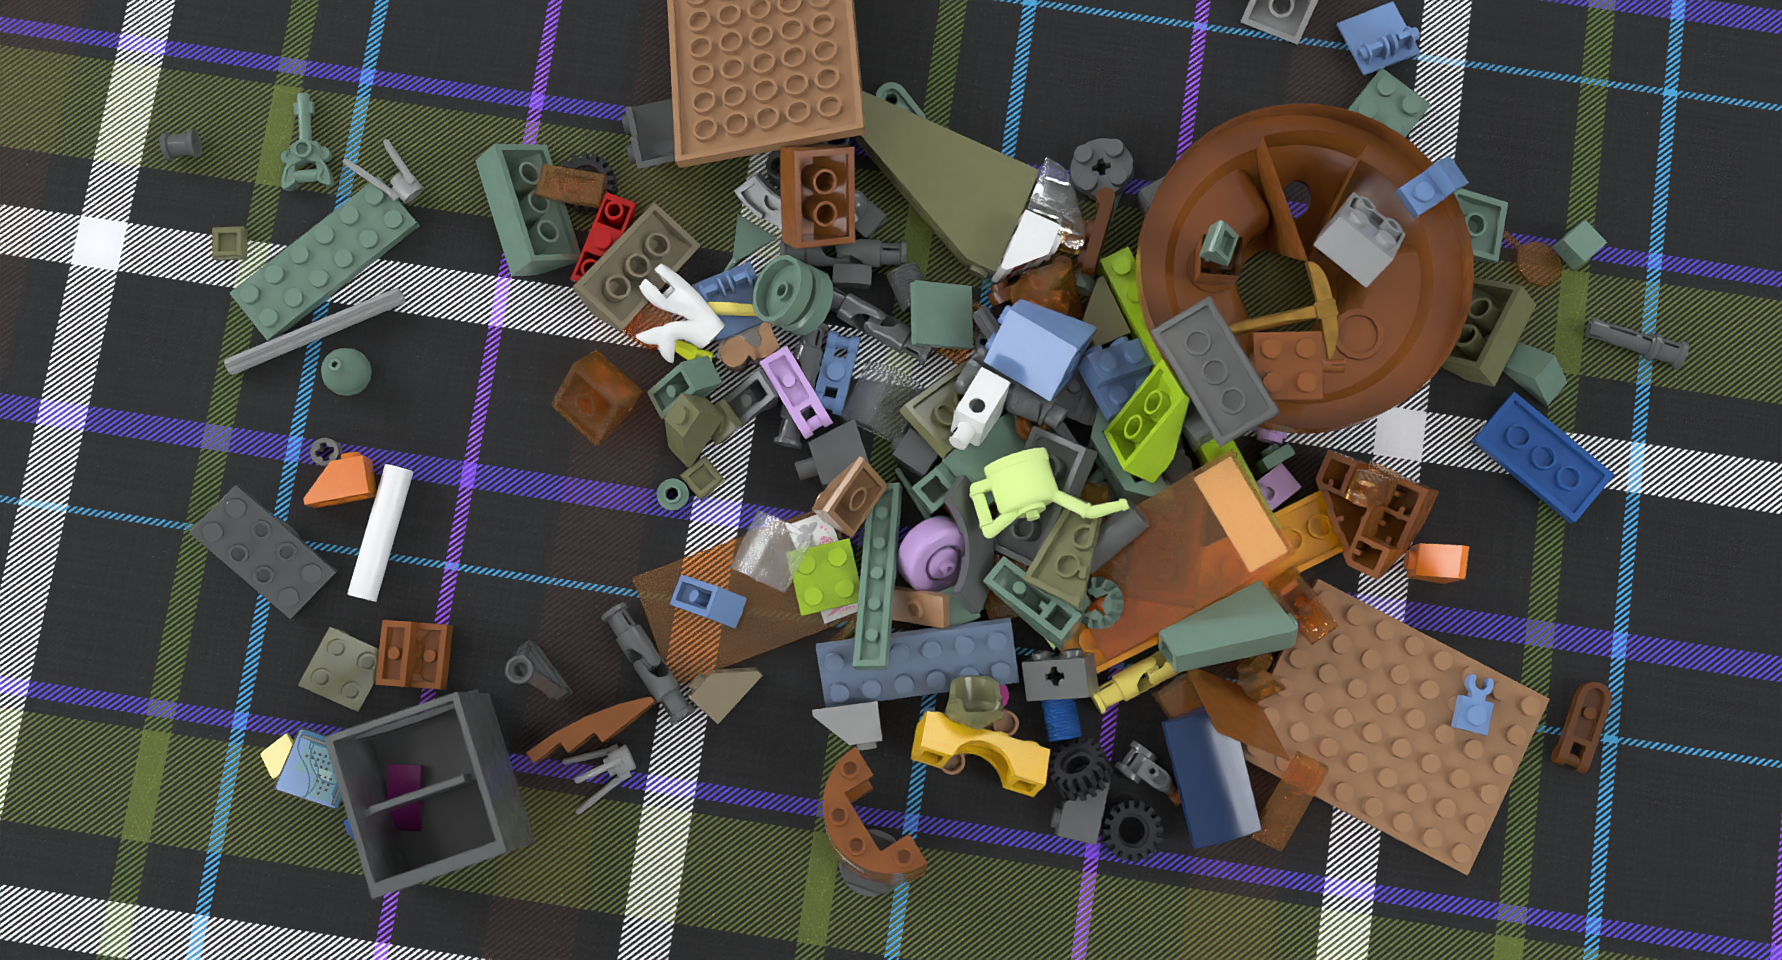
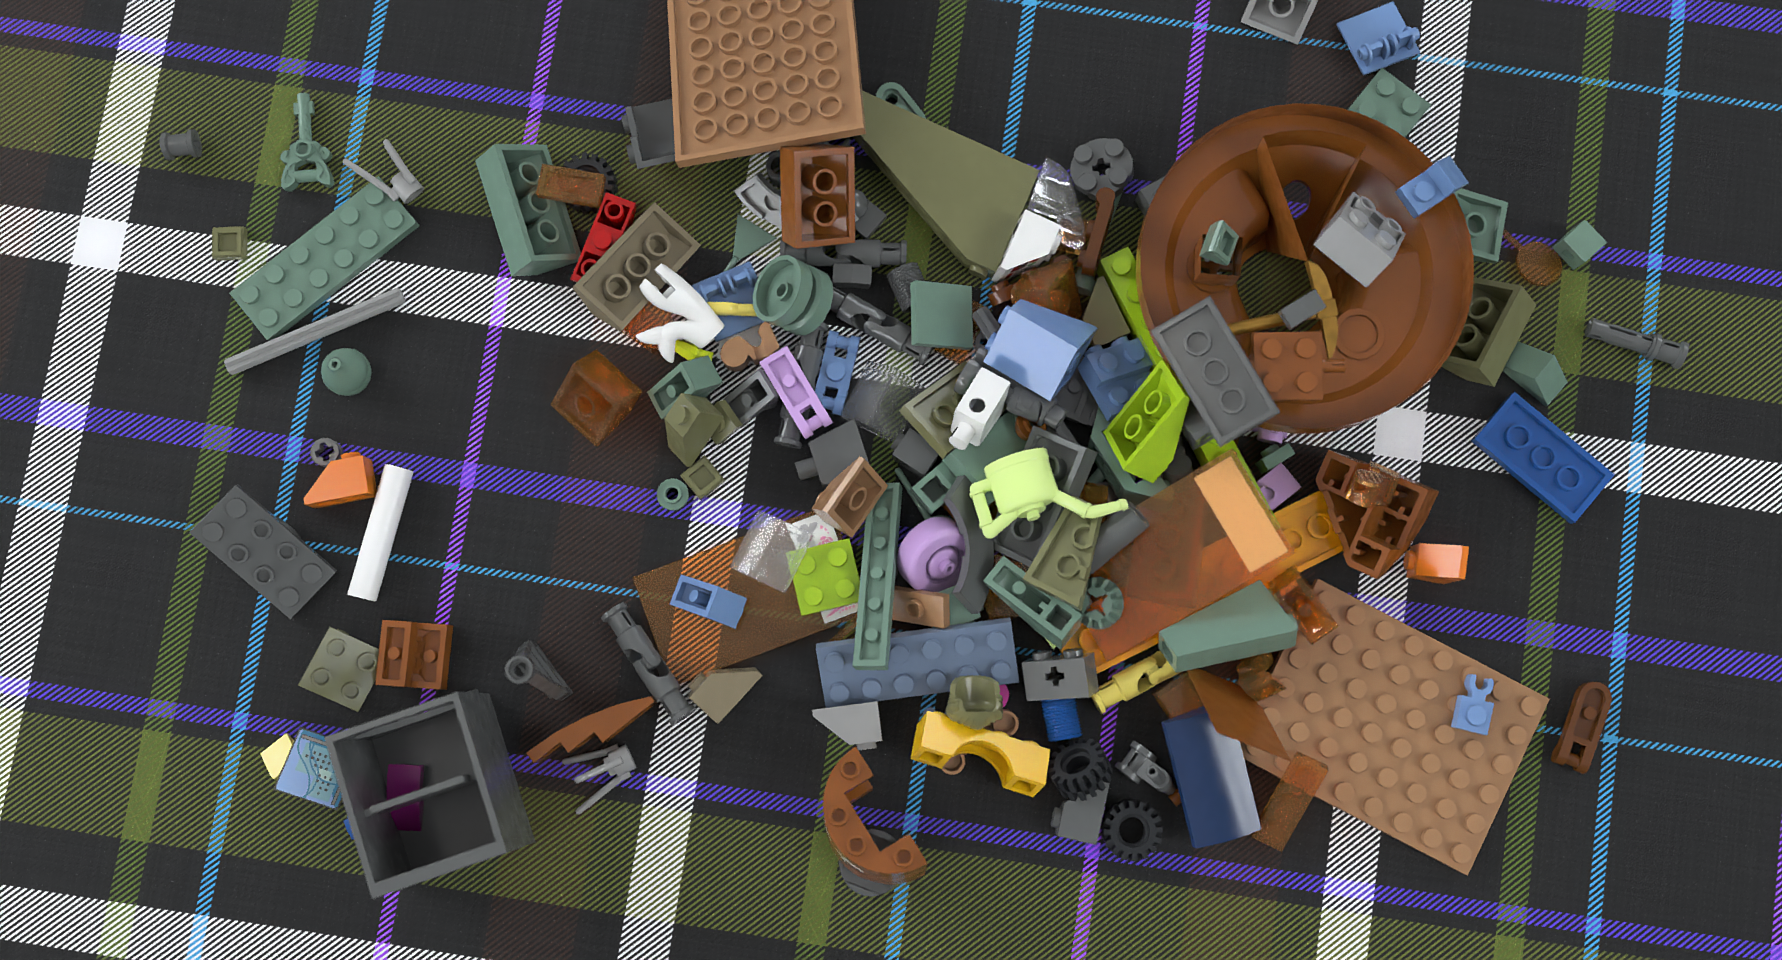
(1302, 309): none -> dark grey piece

